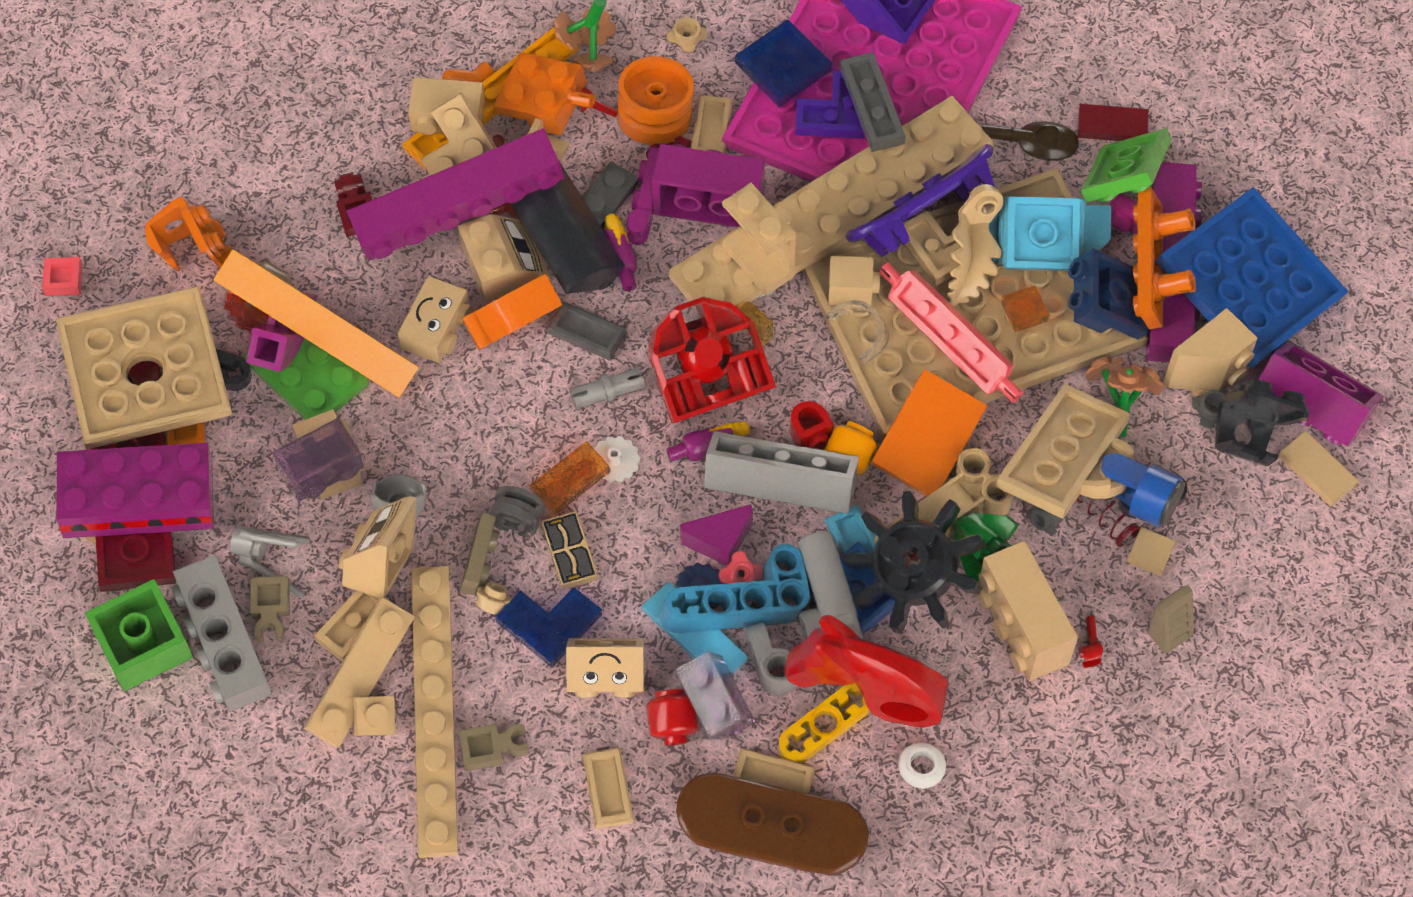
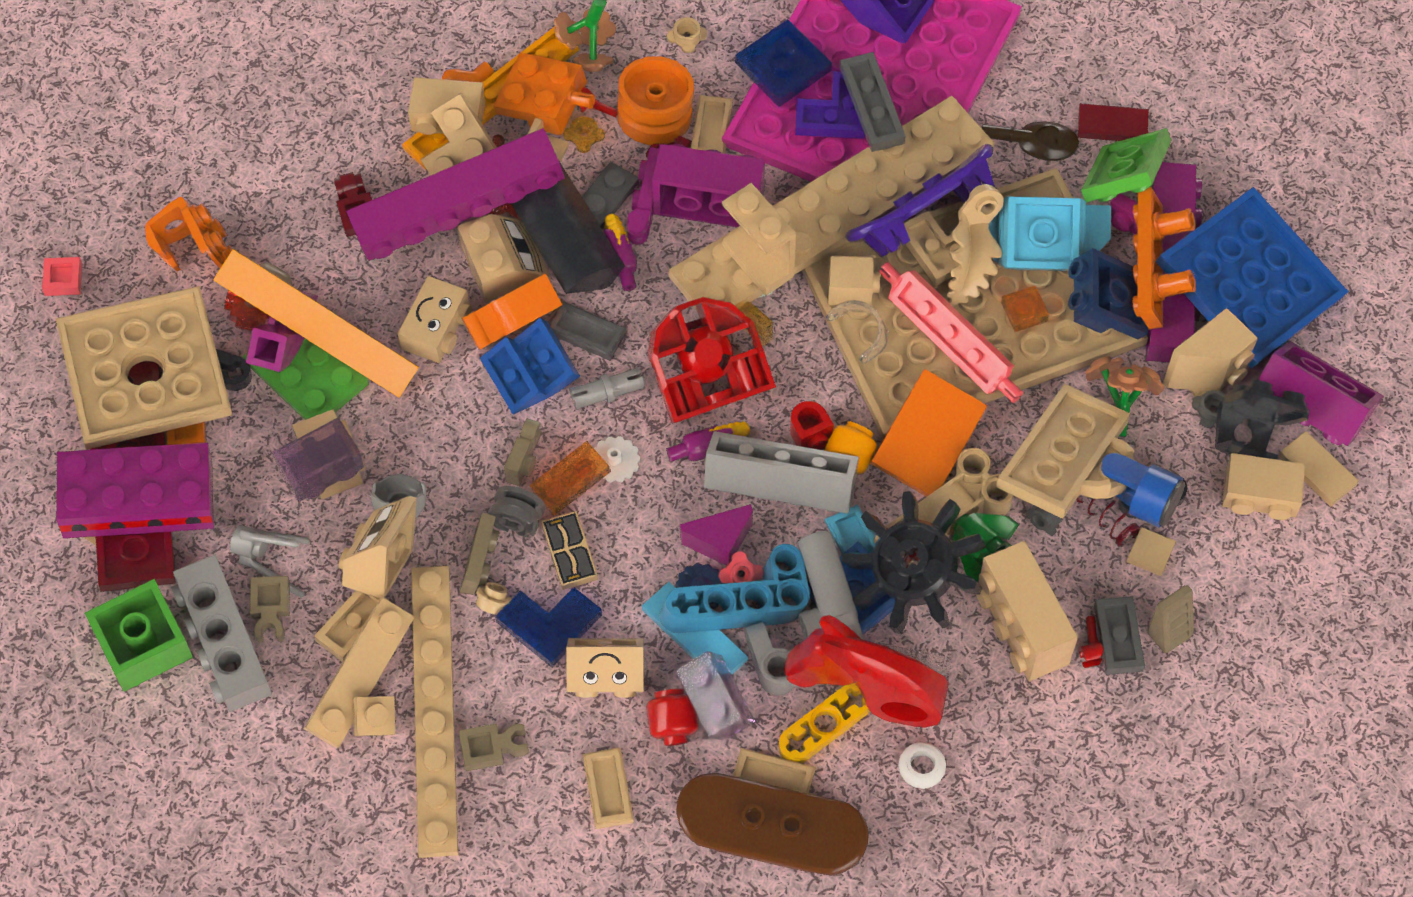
(521, 459): none -> dark tan plate
(529, 366): none -> blue slope
(584, 125): none -> clear yellow plate
(1119, 635): none -> dark grey plate
(1263, 486): none -> tan brick

